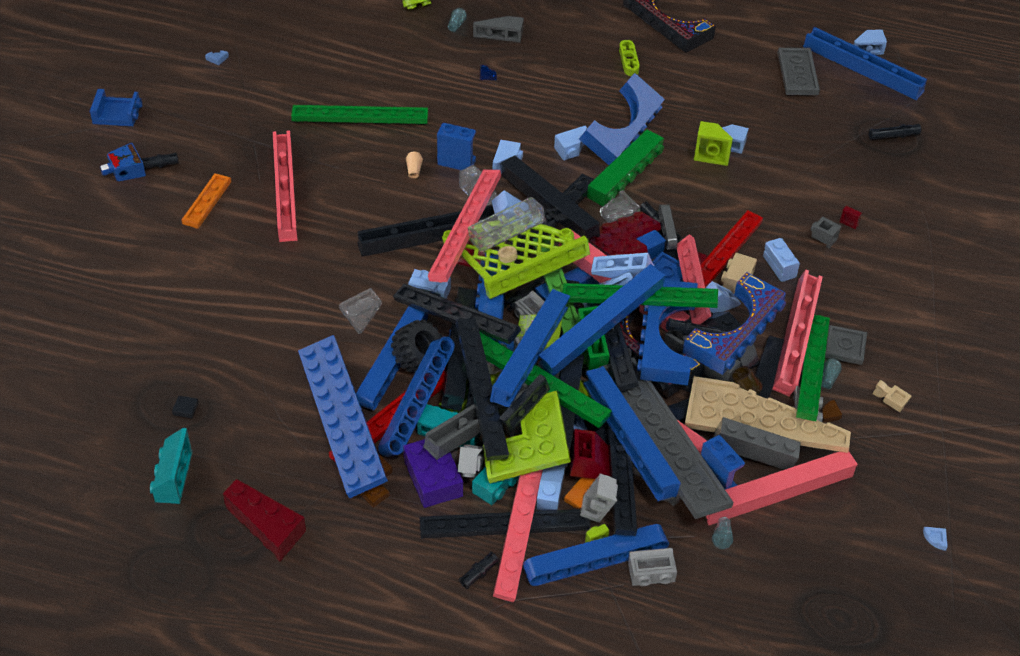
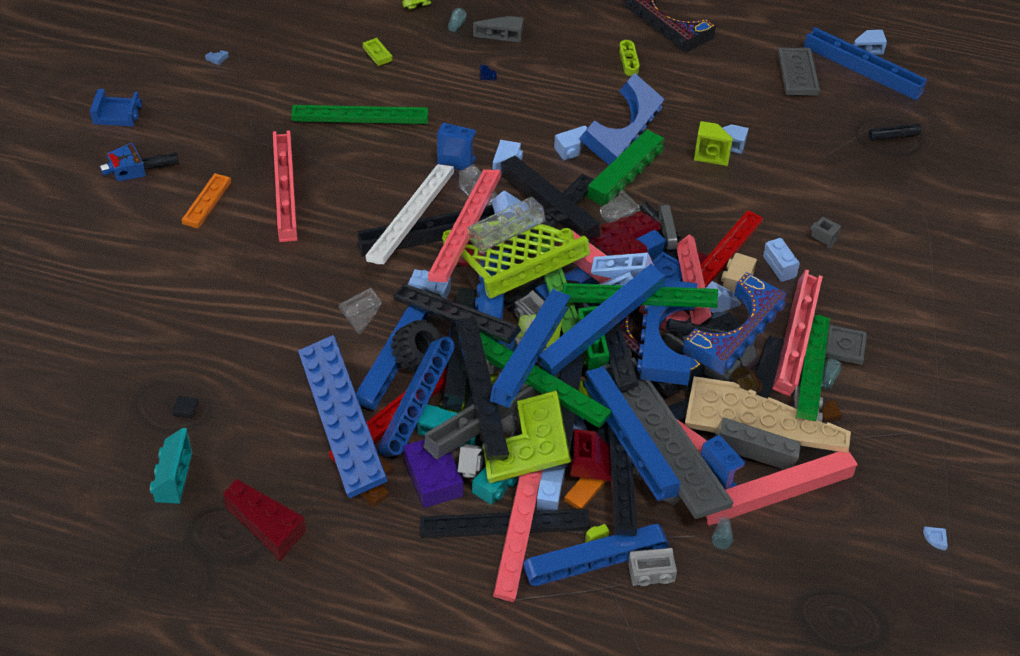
(377, 51): none -> lime plate
(409, 214): none -> white plate
(414, 164): light nougat cone -> none
(479, 570): black pin -> none
(507, 254): tan tile -> none
(525, 403): black tile -> none
(599, 498): light grey window -> none
(850, 217): dark red plate -> none
(893, 396): tan plate -> none

